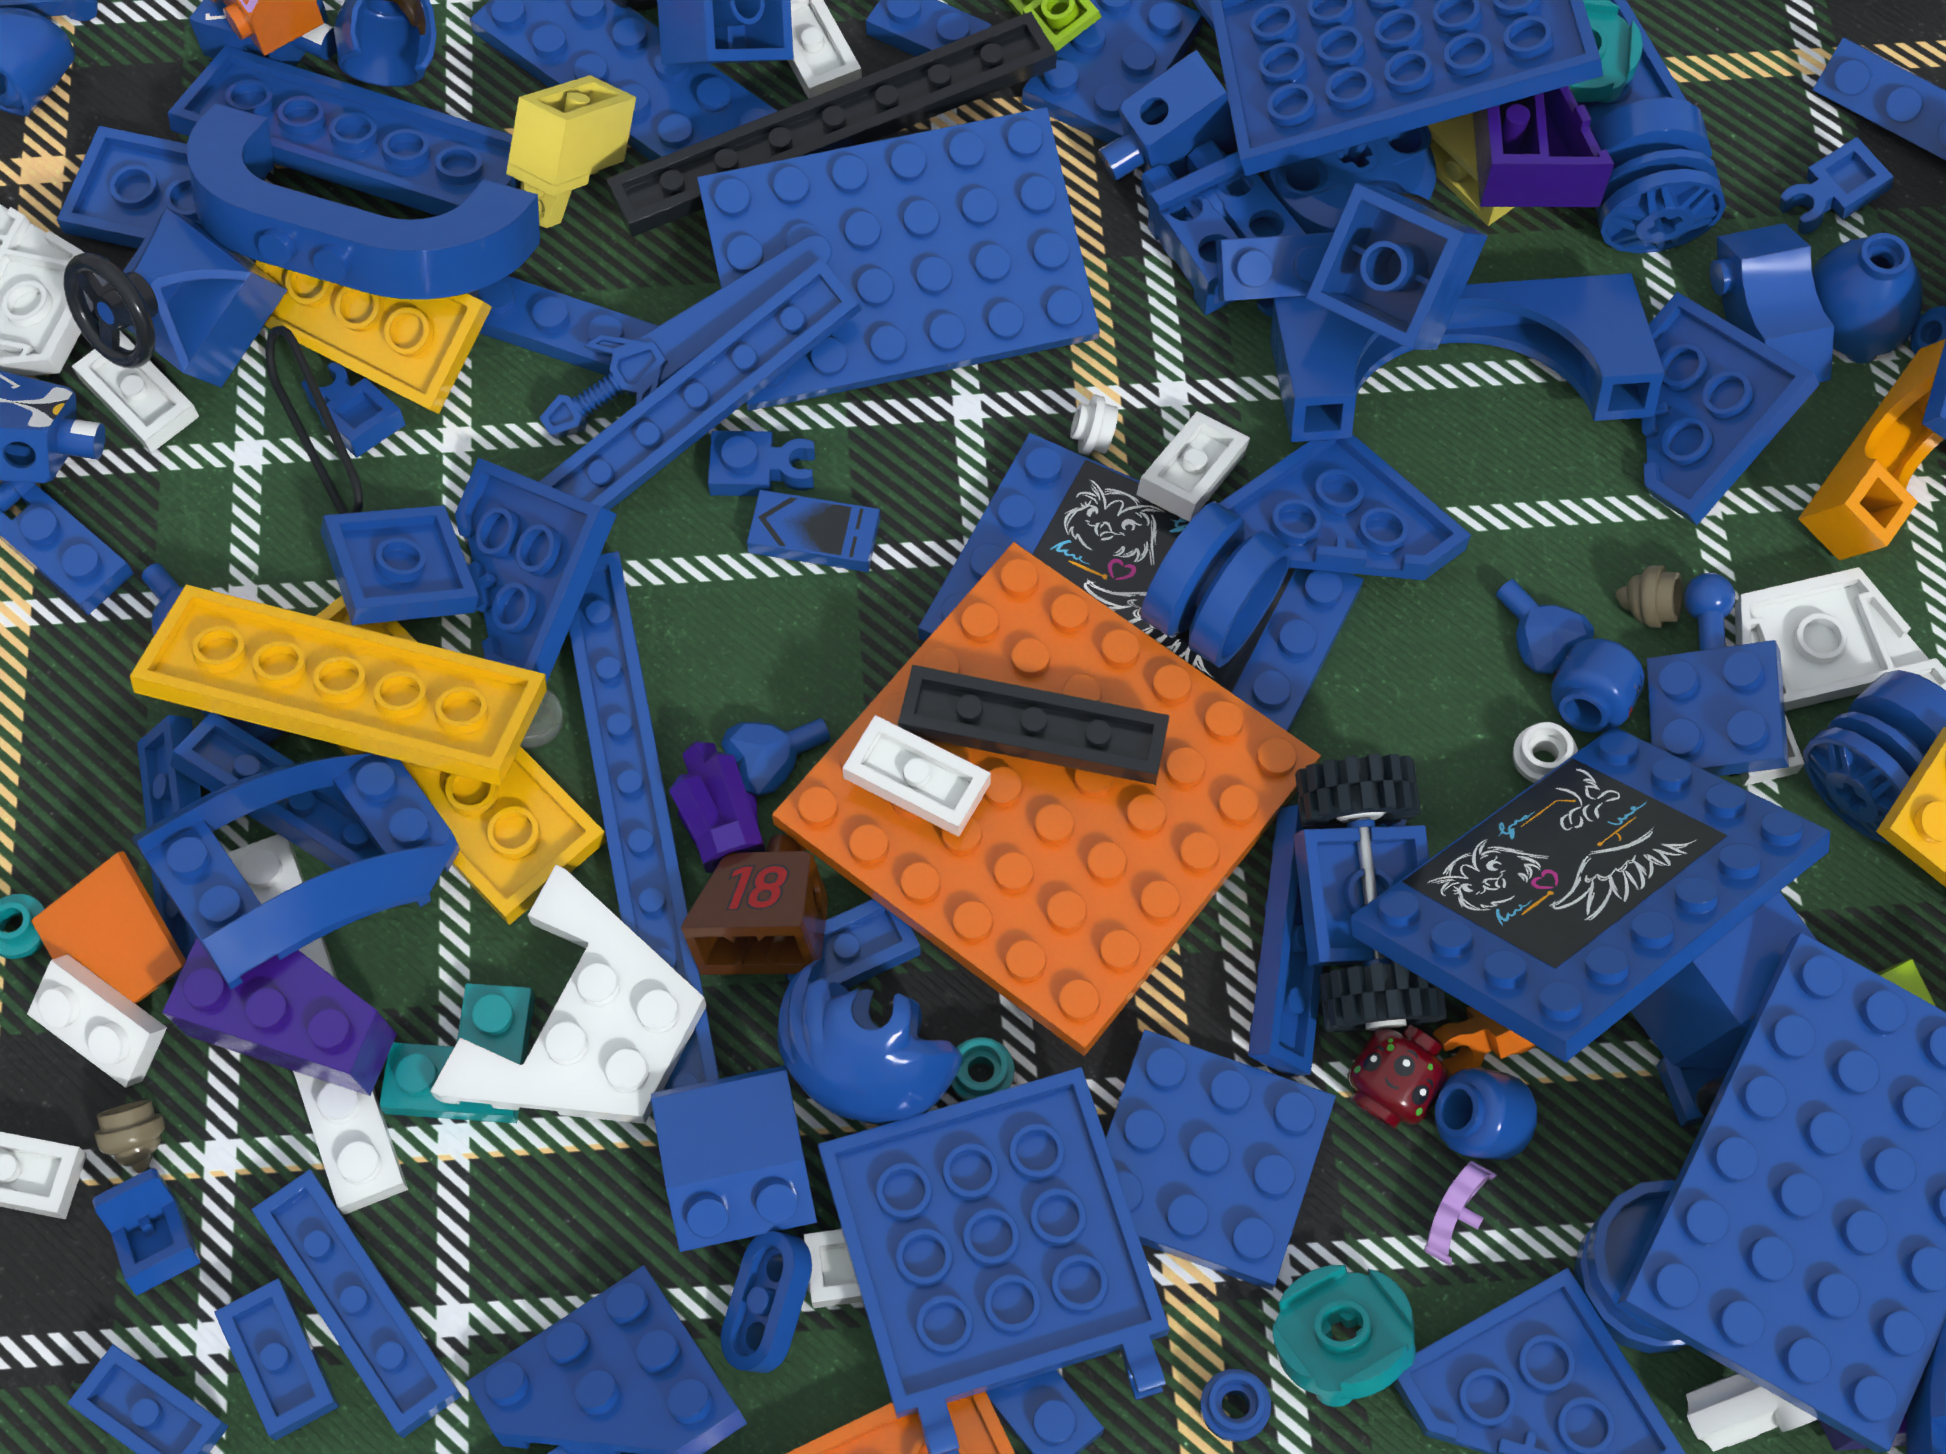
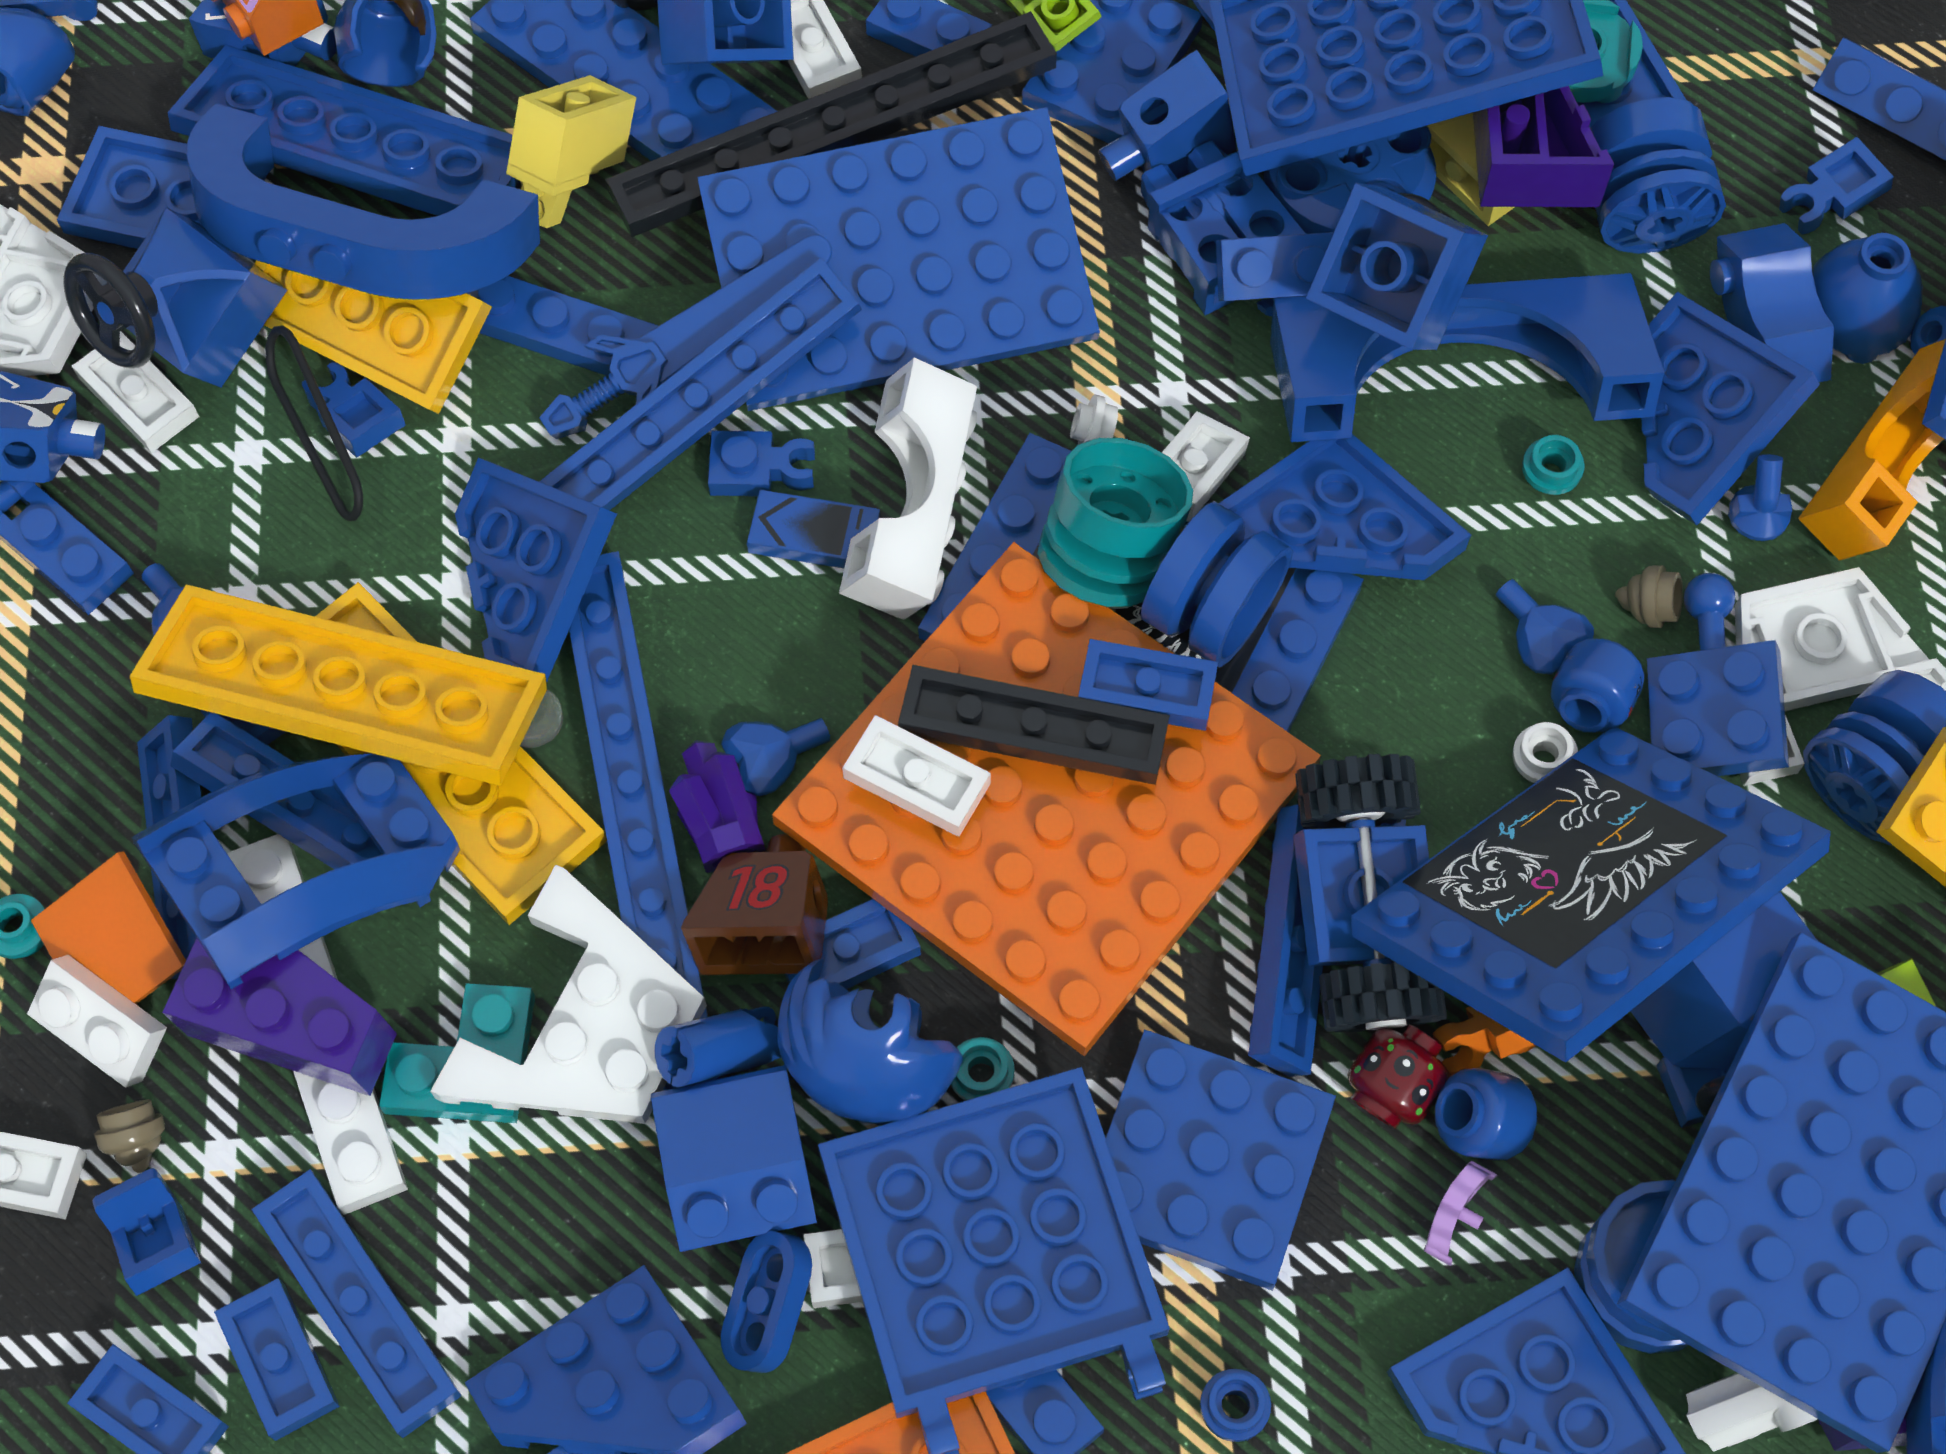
(398, 564): blue plate -> none
(716, 1046): none -> blue piece
(926, 424): none -> white arch
(1113, 520): none -> teal wheel
(1150, 681): none -> blue plate
(1351, 1367): teal plate -> none
(1557, 451): none -> teal plate
(1761, 509): none -> blue plate

